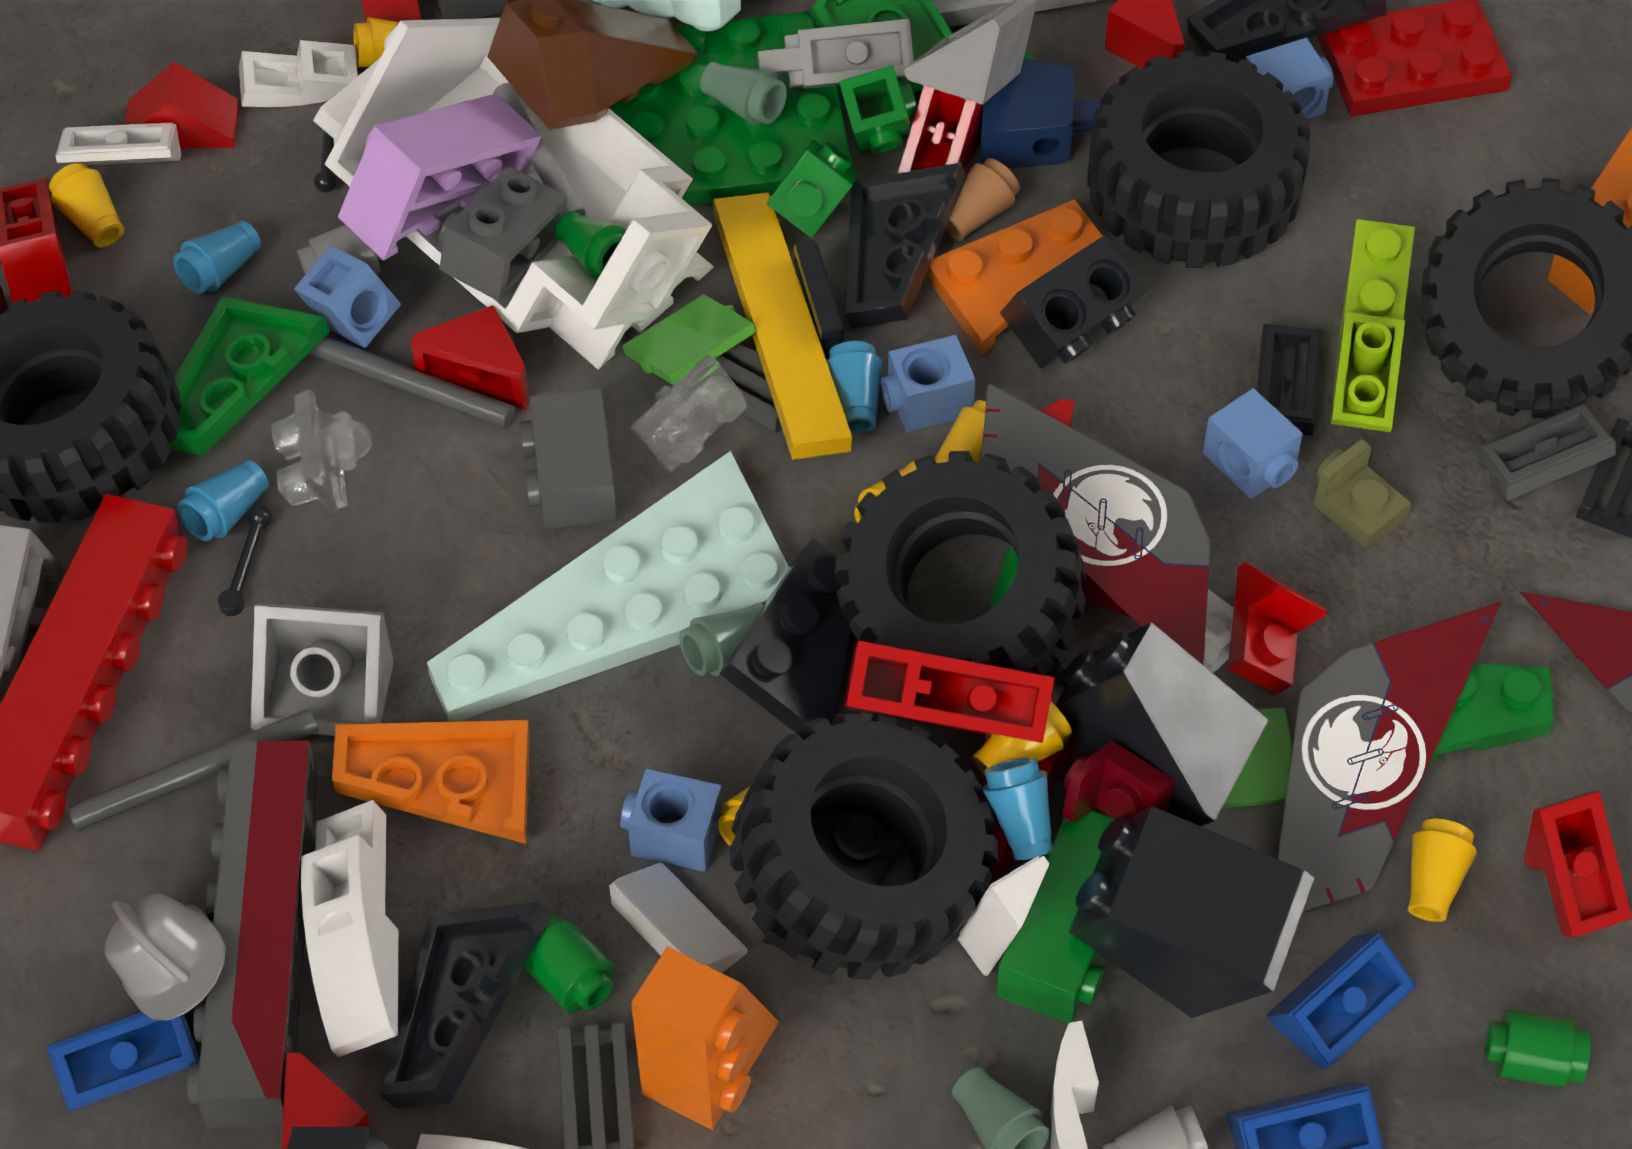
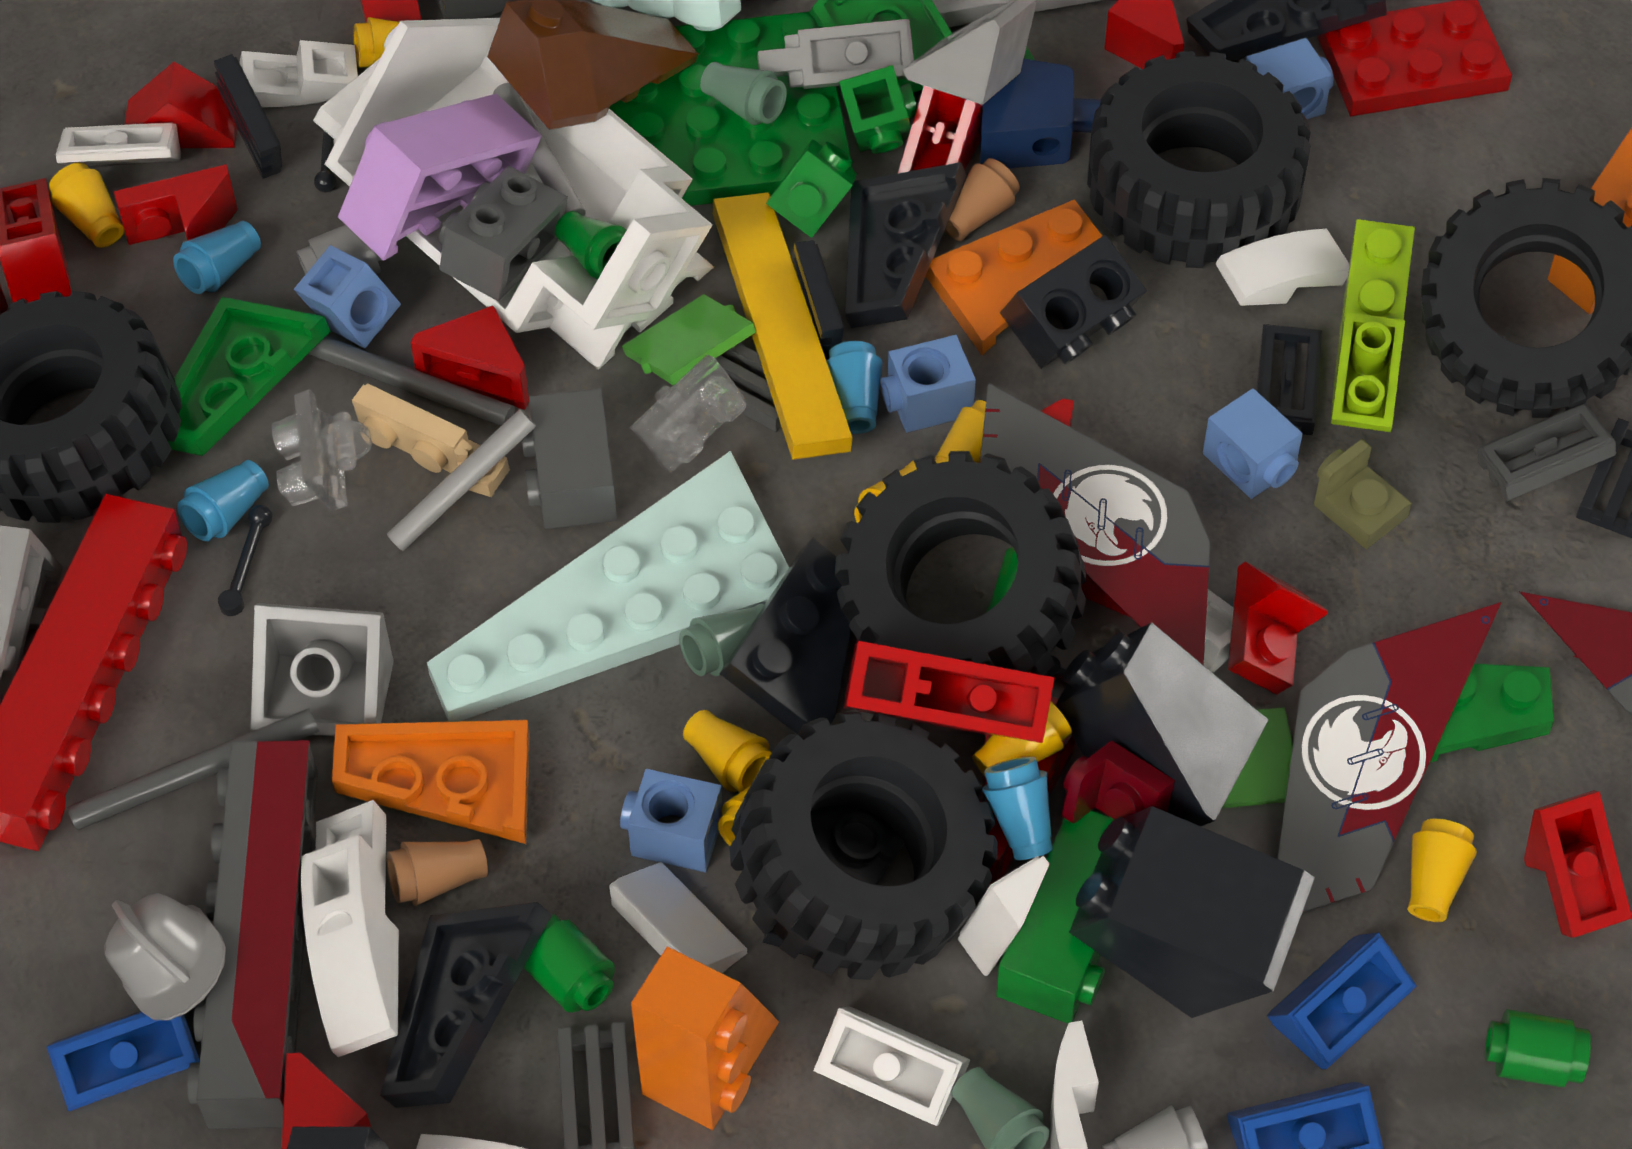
(183, 203): none -> red slope
(248, 116): none -> black tile
(426, 437): none -> tan hinge
(433, 868): none -> medium nougat cone
(461, 479): none -> light grey bar
(727, 749): none -> yellow cone
(890, 1064): none -> white slope
(1277, 265): none -> white slope

